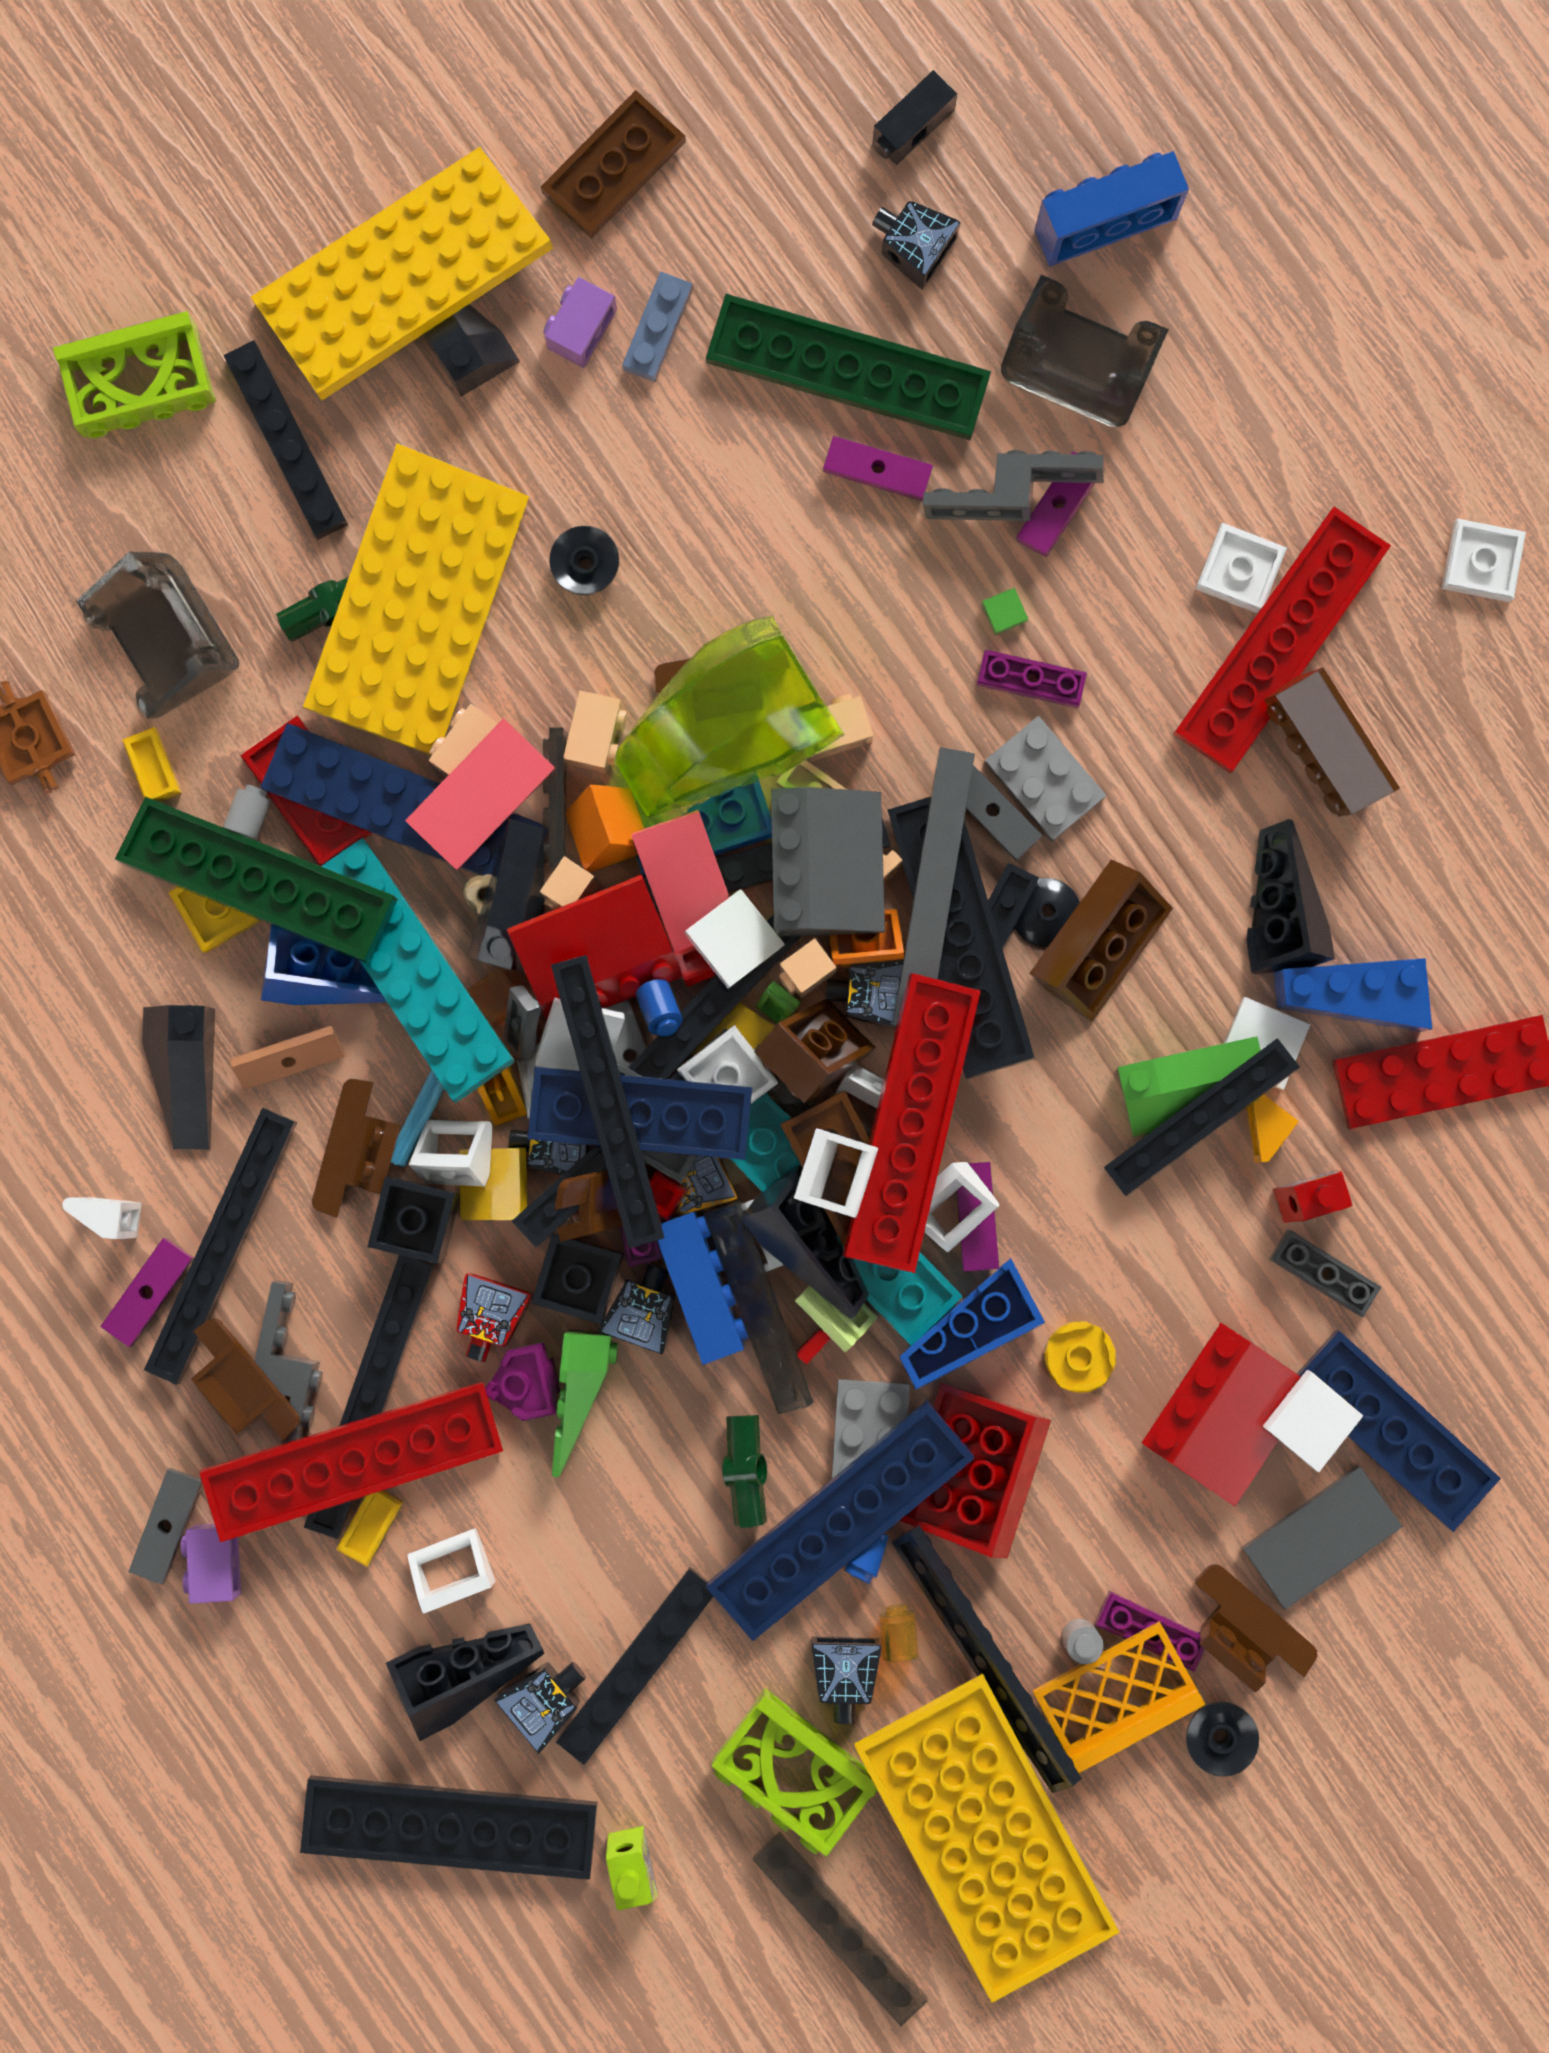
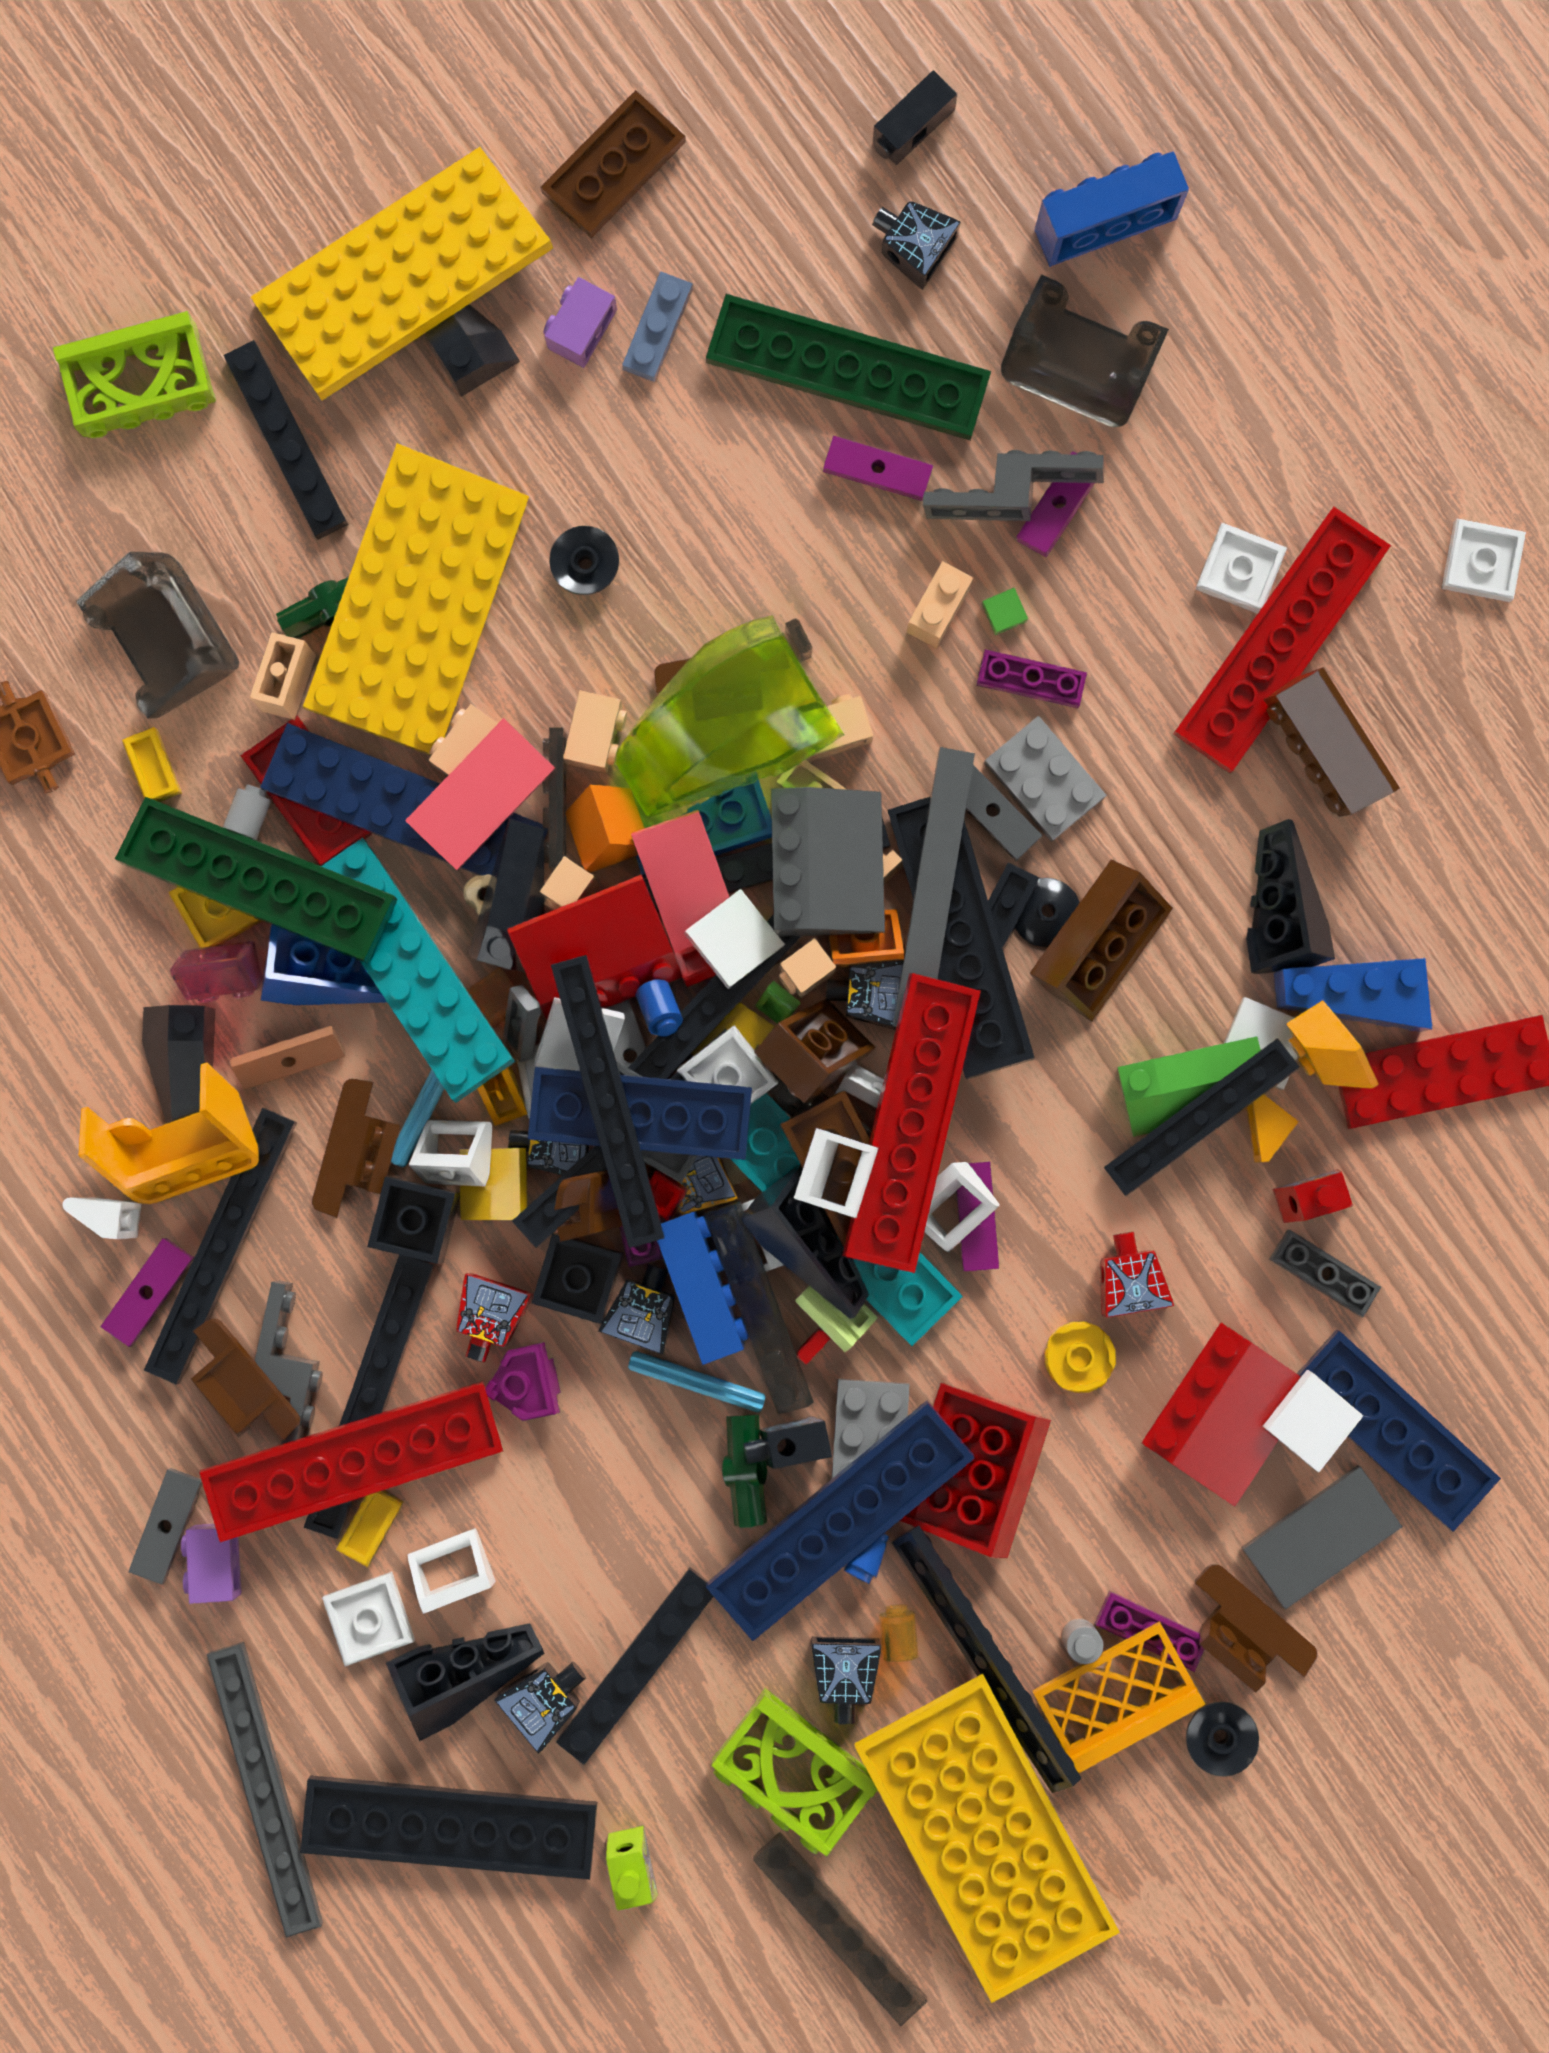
(175, 1155): none -> light orange windscreen
(218, 971): none -> clear pink slope
(265, 1789): none -> dark grey tile
(283, 676): none -> light nougat brick
(368, 1618): none -> white tile
(582, 1370): bright green wedge -> none
(696, 1381): none -> medium azure axle
(798, 639): none -> clear smoke tile
(804, 1438): none -> black torso
(939, 604): none -> light nougat brick
(978, 1325): blue wedge -> none
(1132, 1280): none -> torso
(1329, 1049): none -> light orange slope

